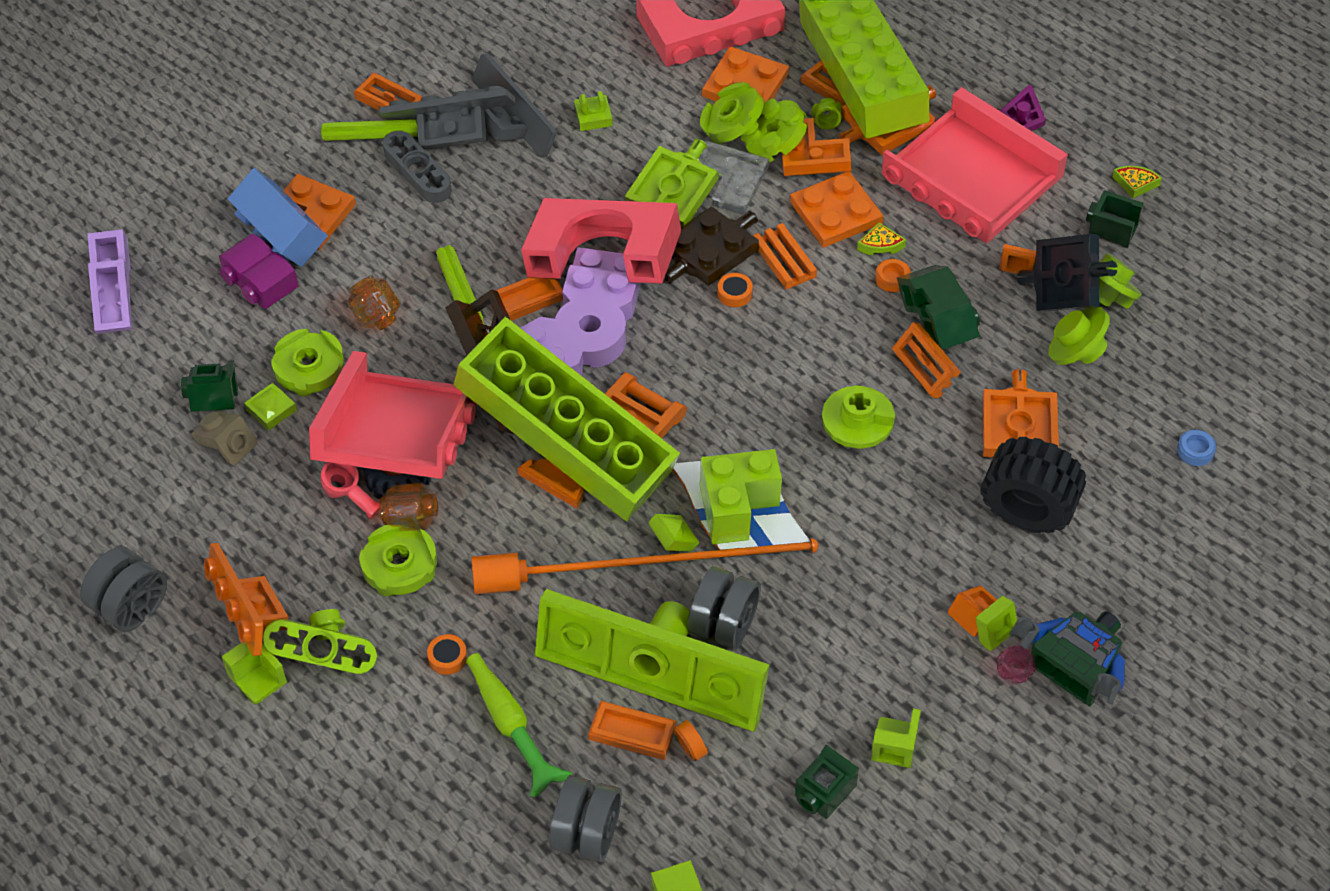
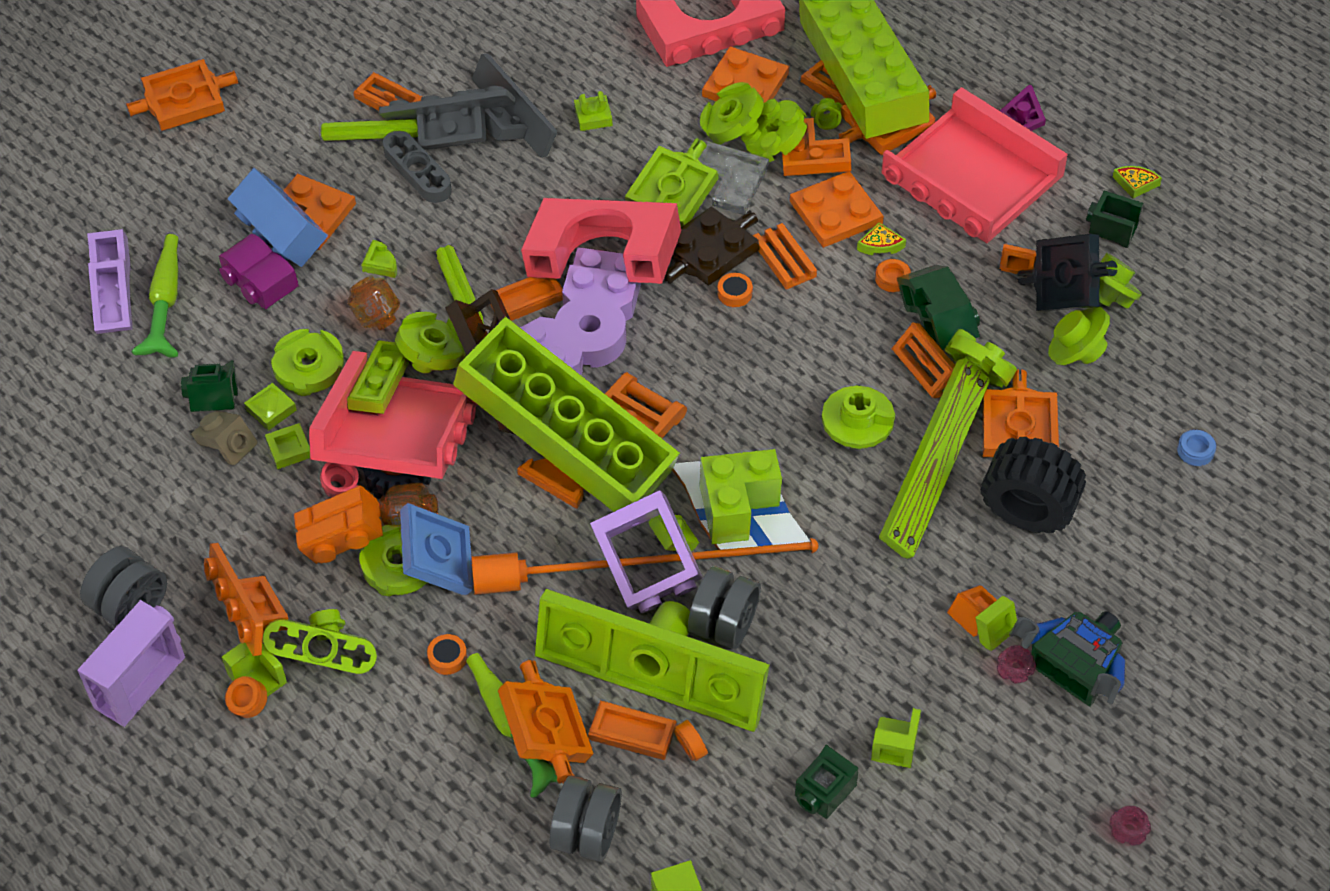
(132, 662): none -> lavender window
(163, 296): none -> piece
(182, 94): none -> orange plate
(246, 697): none -> orange tile
(288, 445): none -> lime tile
(338, 525): none -> orange brick
(378, 379): none -> lime tile
(379, 260): none -> lime tile
(429, 342): none -> lime plate
(436, 549): none -> medium blue tile
(545, 721): none -> orange plate
(629, 517): none -> lavender window
(934, 459): none -> lime tile
(986, 357): none -> lime plate
(1134, 816): none -> clear pink plate

